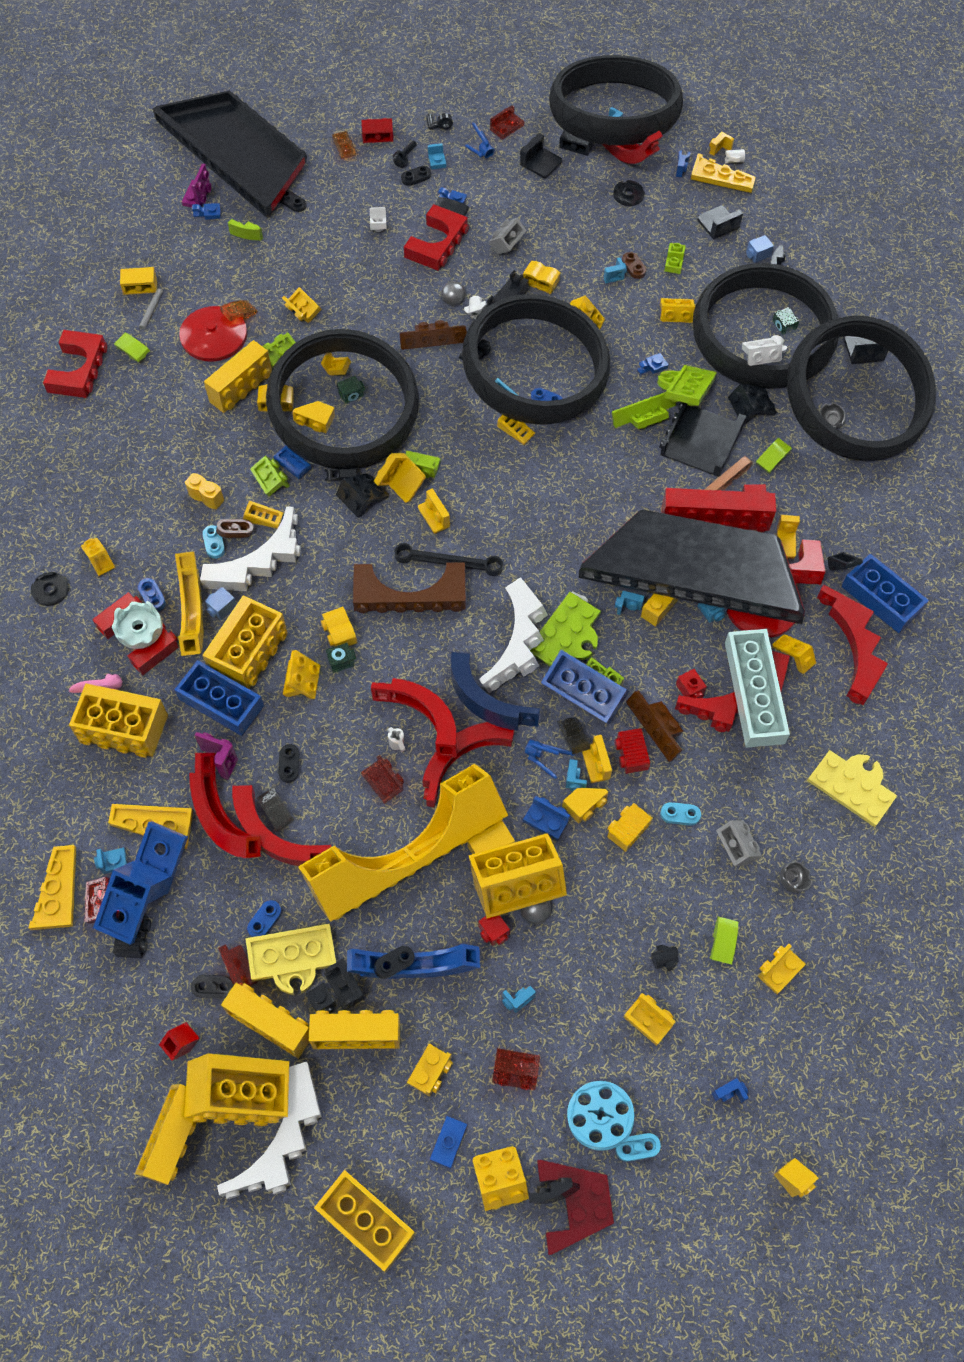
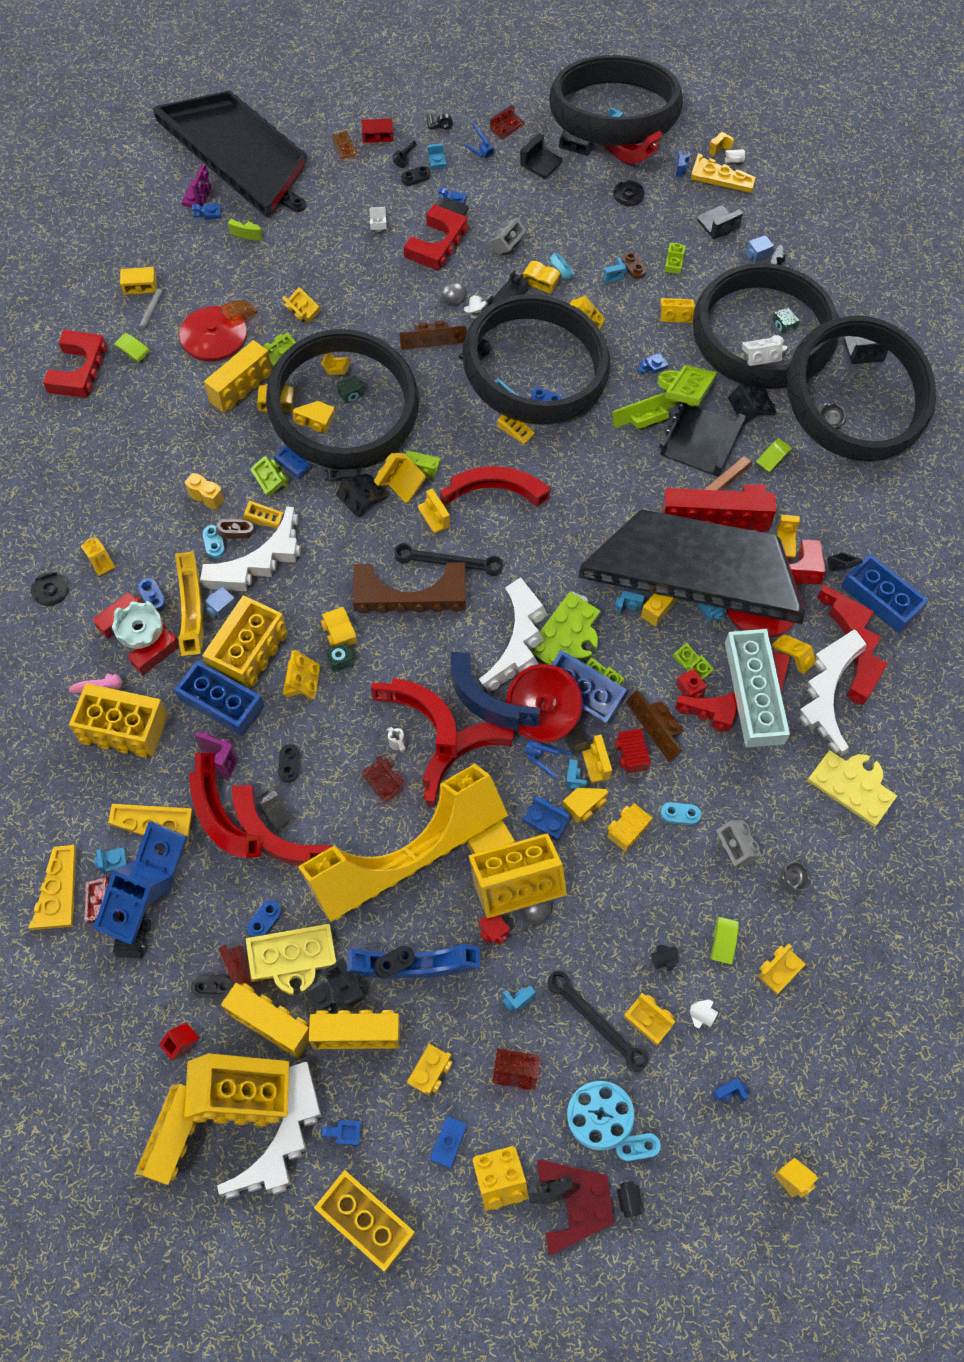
(346, 1133): none -> blue plate
(496, 477): none -> red arch
(556, 696): none -> red dish
(560, 264): none -> medium azure plate
(597, 1021): none -> black piece
(630, 1199): none -> black brick
(690, 660): none -> lime slope
(703, 1013): none -> white piece
(820, 712): none -> white arch

